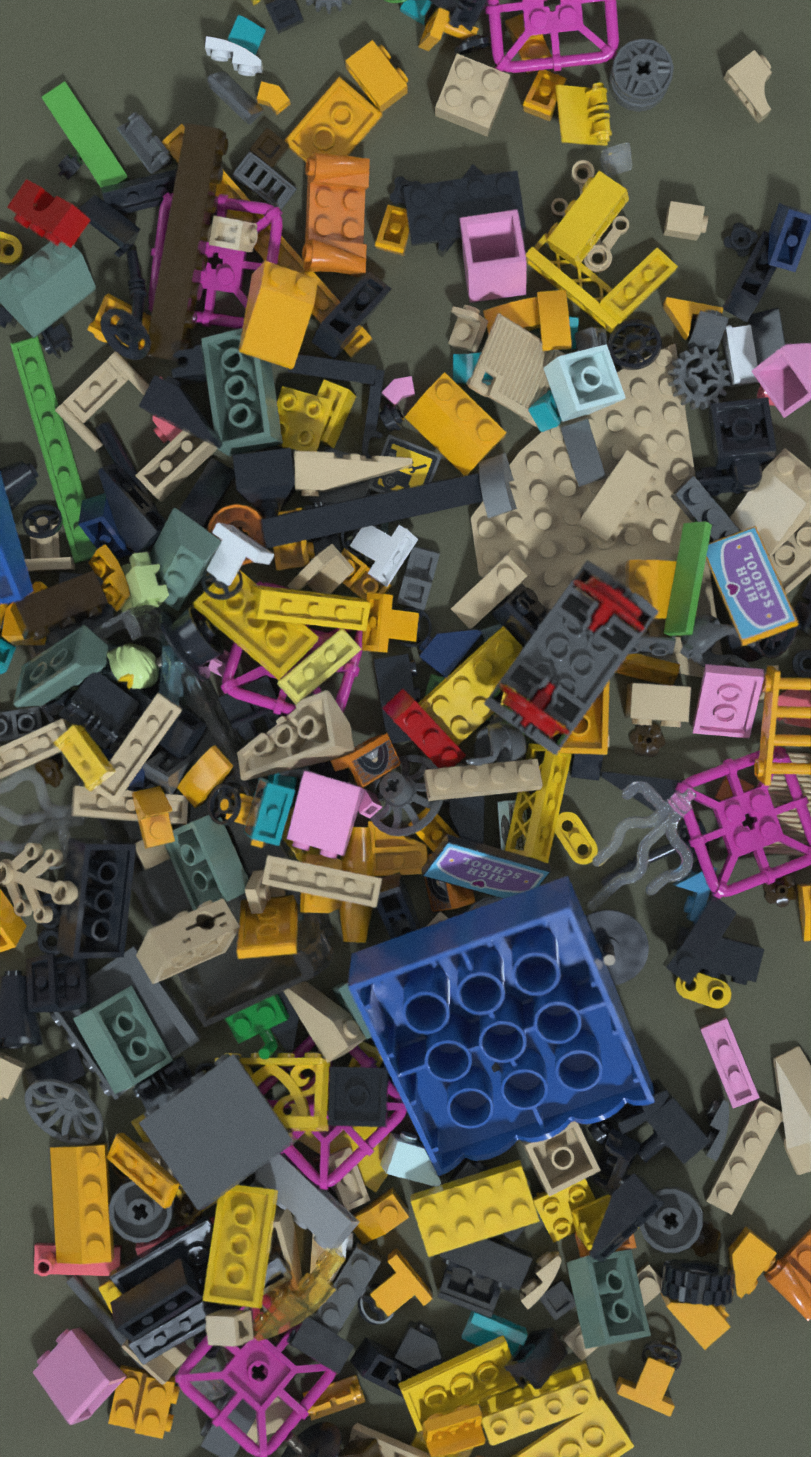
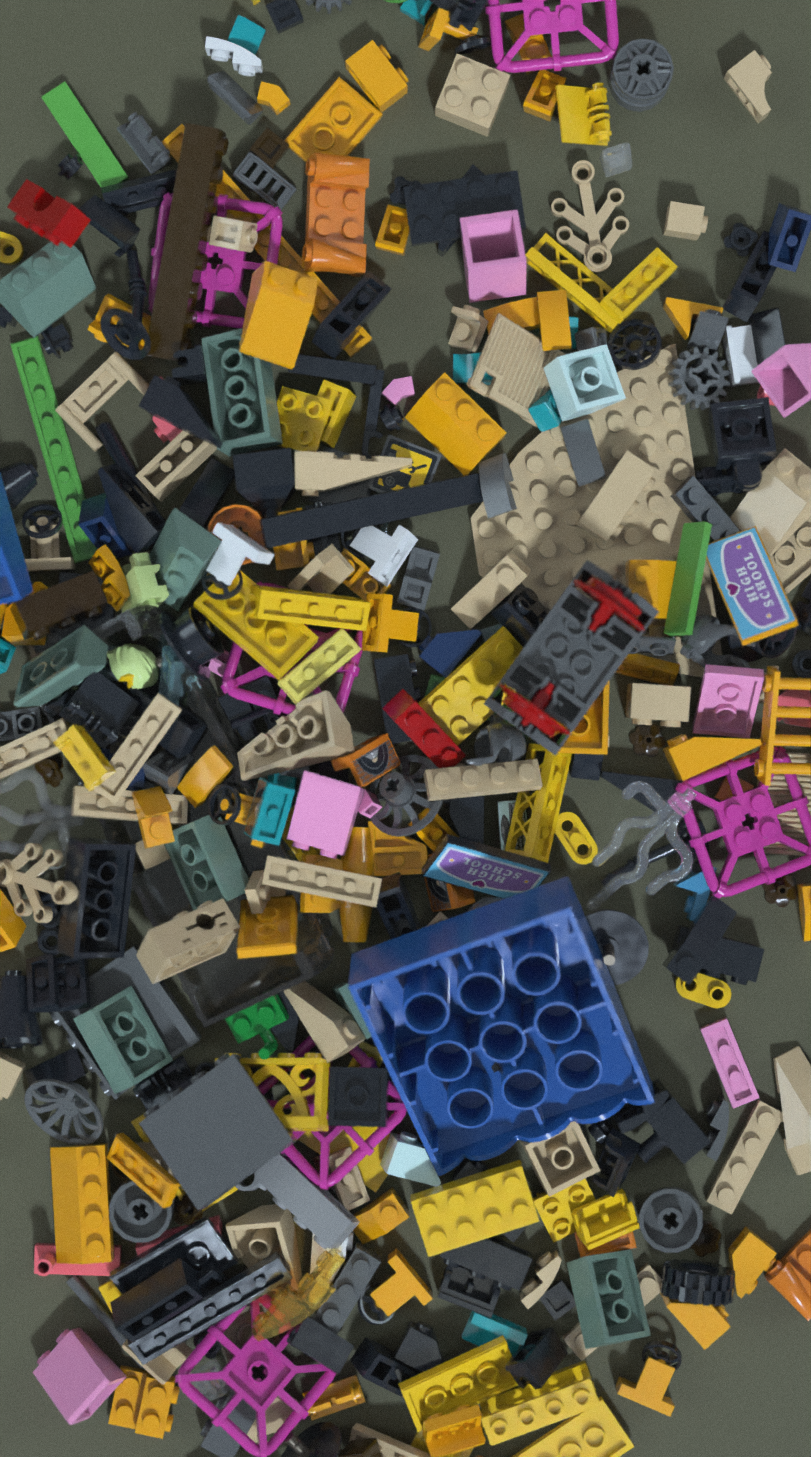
(229, 1327): tan brick -> none
(240, 1246): yellow plate -> none
(587, 218): yellow brick -> none
(627, 1211): black slope -> none
(697, 754): none -> light orange slope

